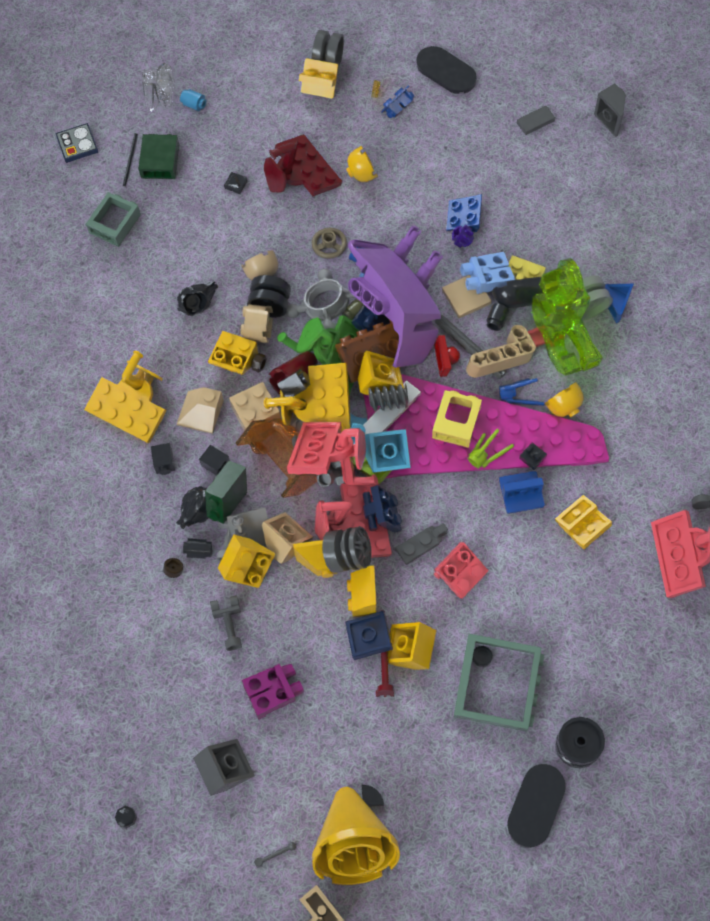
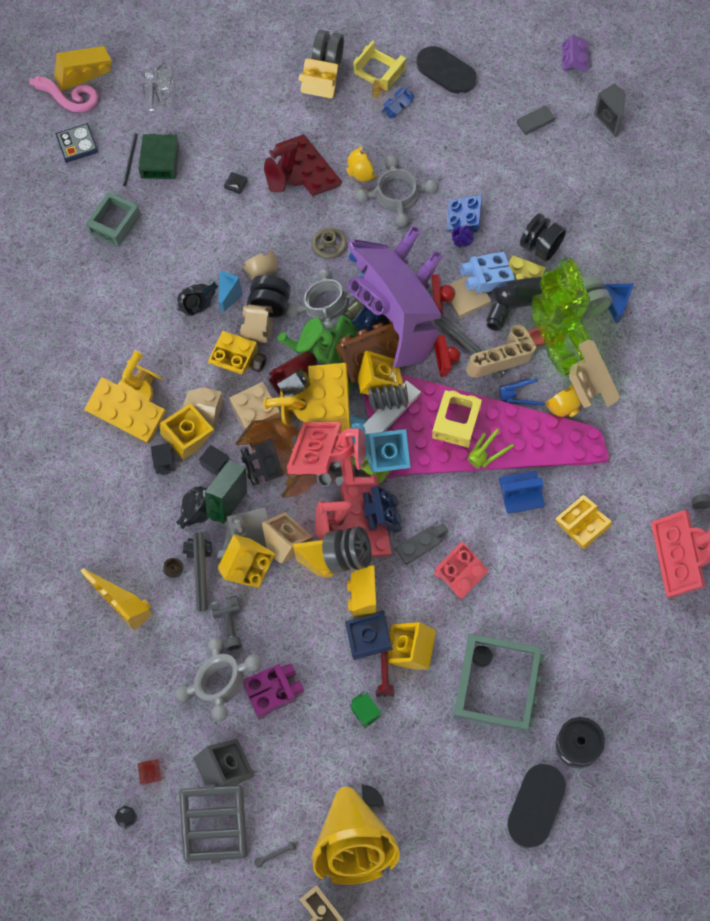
(49, 86): none -> bright pink plant
(80, 66): none -> yellow wedge
(124, 603): none -> yellow wedge
(149, 772): none -> clear red tile
(186, 431): none -> yellow slope
(193, 99): dark azure brick -> none
(200, 572): none -> dark grey axle
(206, 672): none -> light grey piece
(229, 290): none -> dark azure slope
(238, 811): none -> dark grey bar
(267, 459): none -> black plate
(365, 709): none -> green brick
(396, 68): none -> light yellow window
(398, 206): none -> light grey piece
(441, 293): none -> red tile
(533, 456): black tile -> none
(542, 237): none -> black wheel
(575, 54): none -> medium lavender bracket
(592, 377): none -> tan plate

